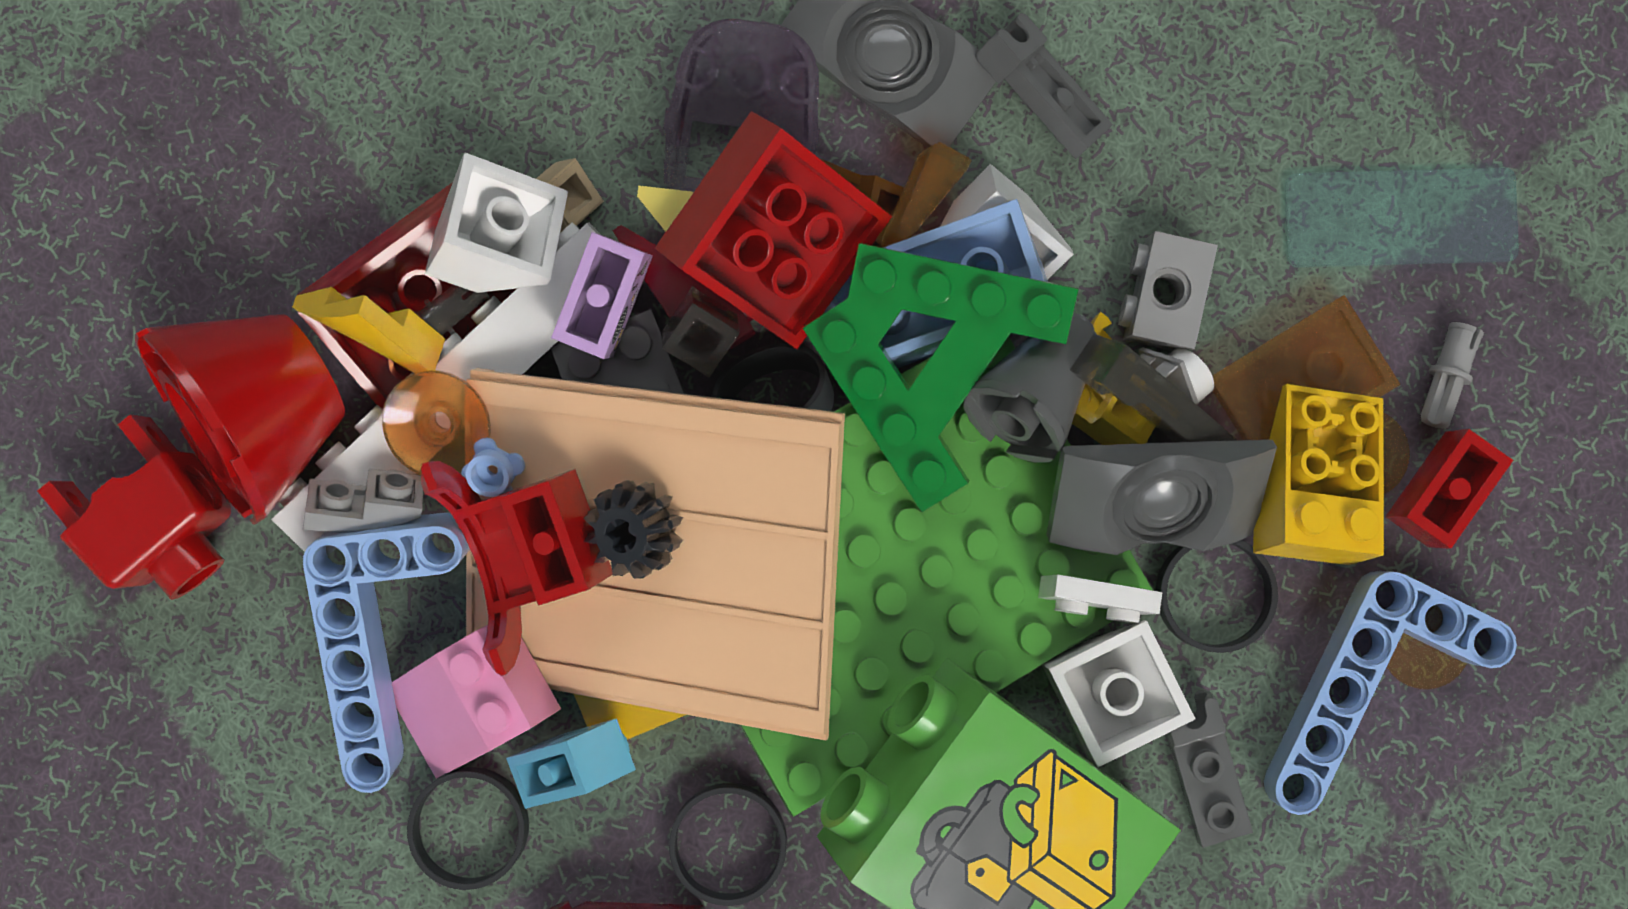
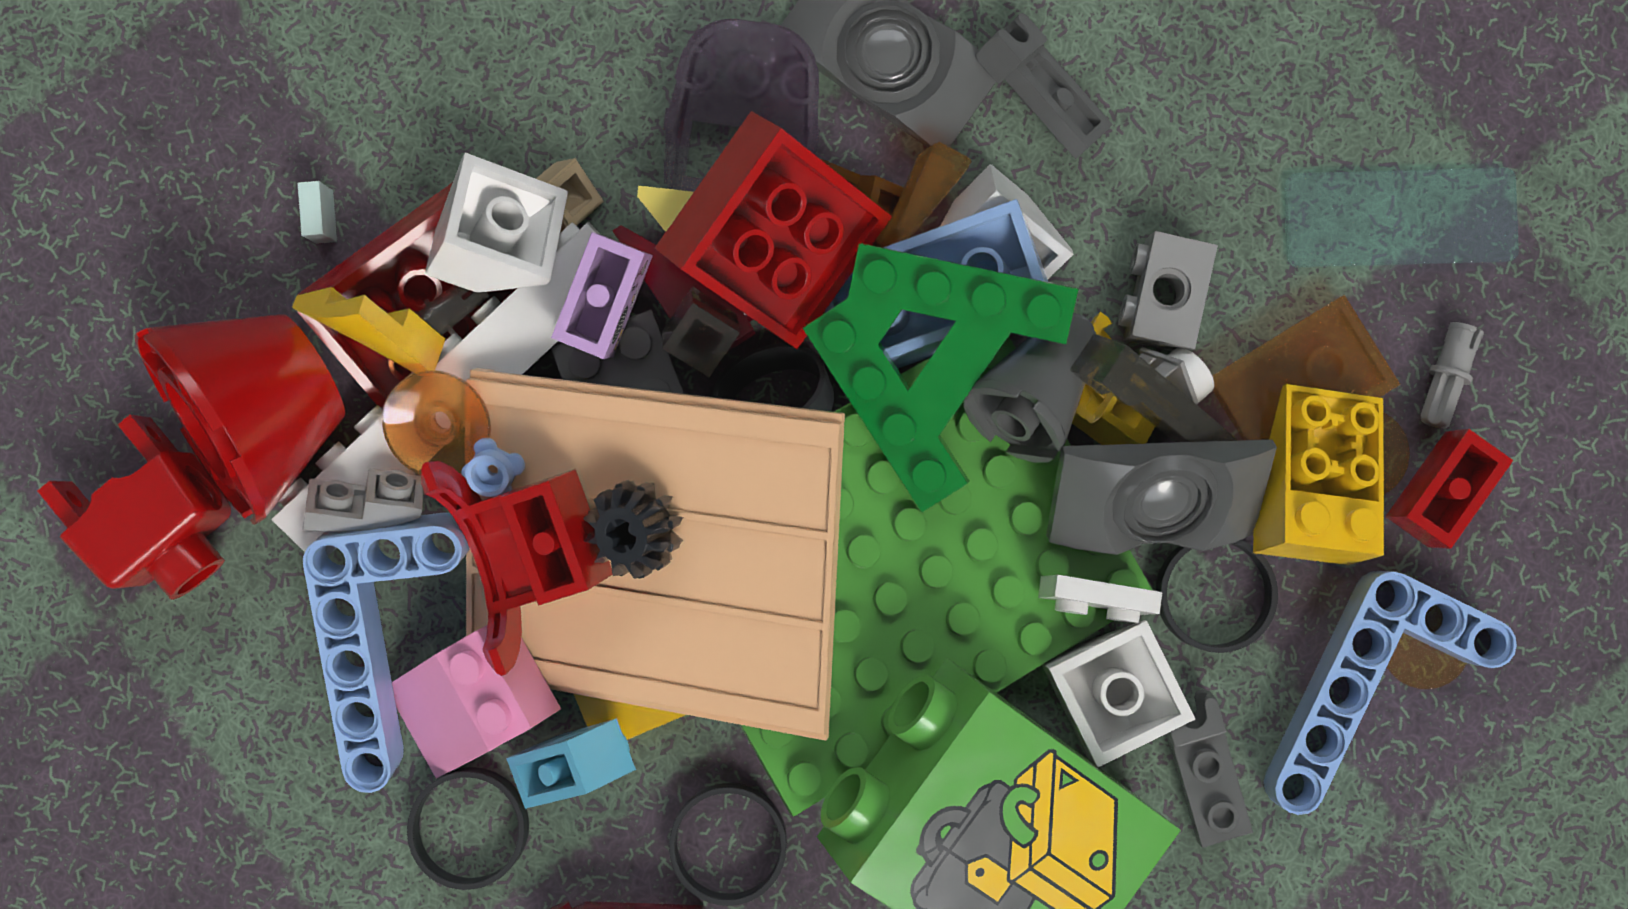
(317, 212): none -> light aqua tile

